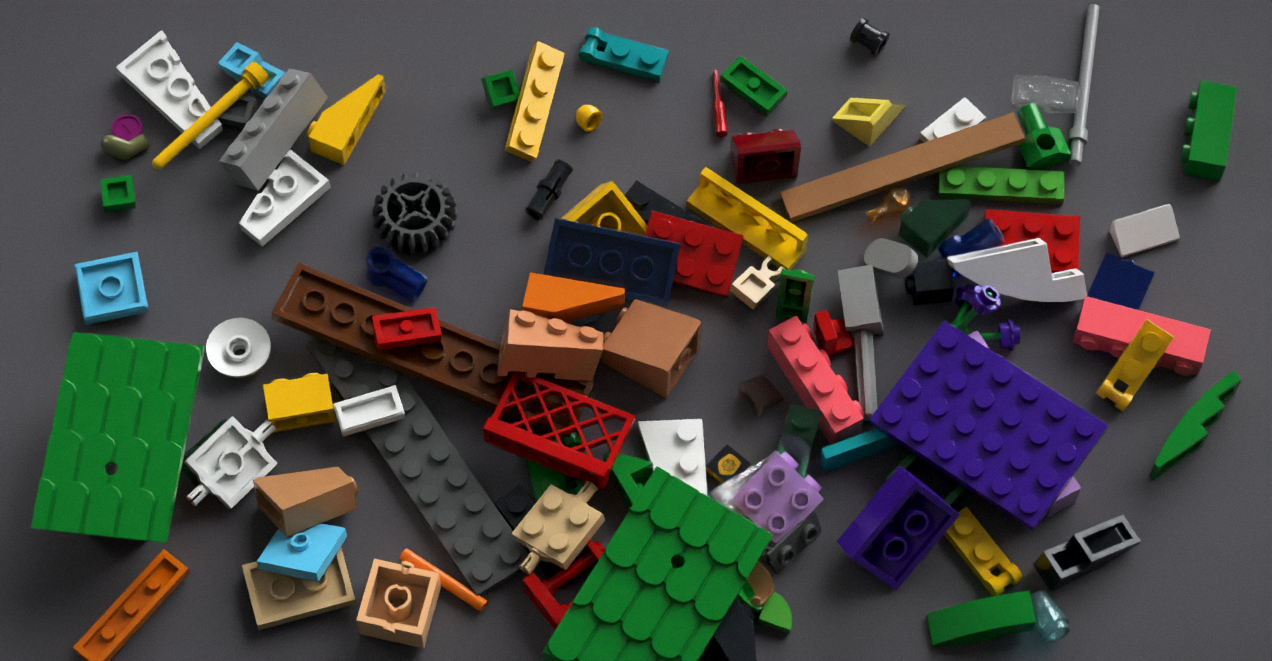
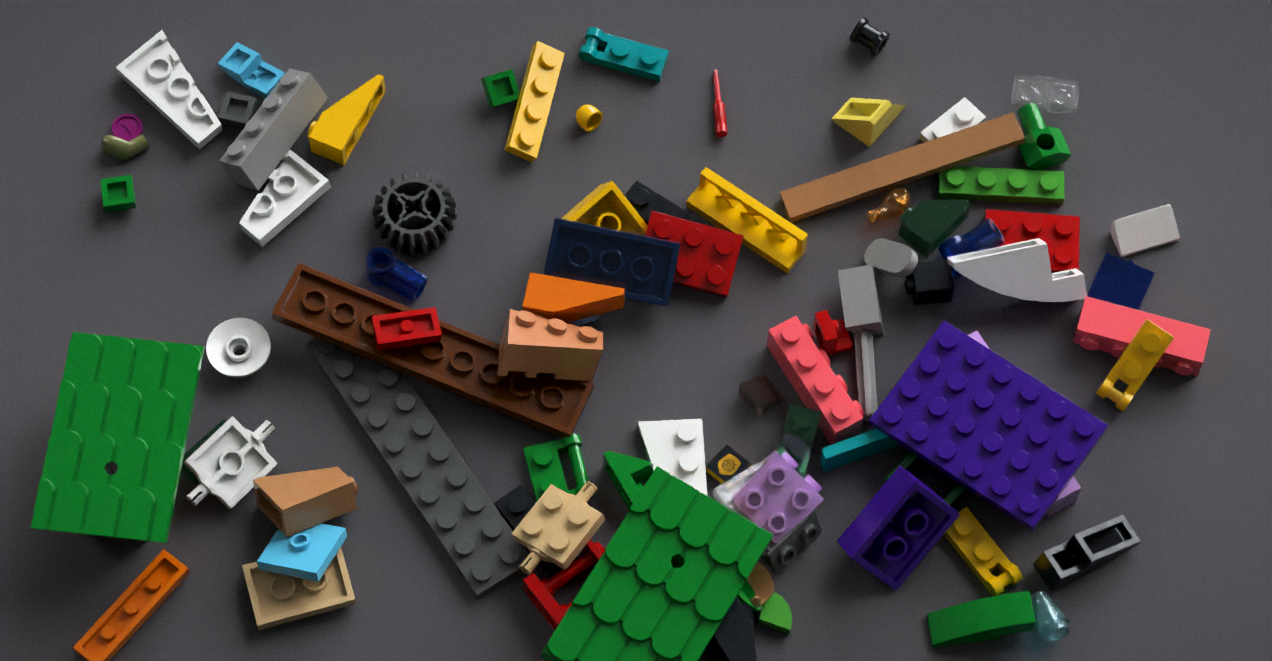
(111, 288): medium azure plate -> none
(253, 77): yellow piece -> none
(299, 402): yellow brick -> none
(369, 410): white tile -> none
(398, 603): light nougat brick -> none
(446, 581): orange bar -> none
(549, 190): black pin -> none
(550, 453): red fence -> none
(652, 345): nougat slope -> none
(753, 85): green plate -> none
(756, 285): tan plate -> none
(765, 156): dark red slope -> none
(795, 294): green slope -> none
(984, 301): dark purple plant -> none
(1078, 133): light grey bar -> none
(1191, 430): green slope -> none
(1208, 130): green brick -> none

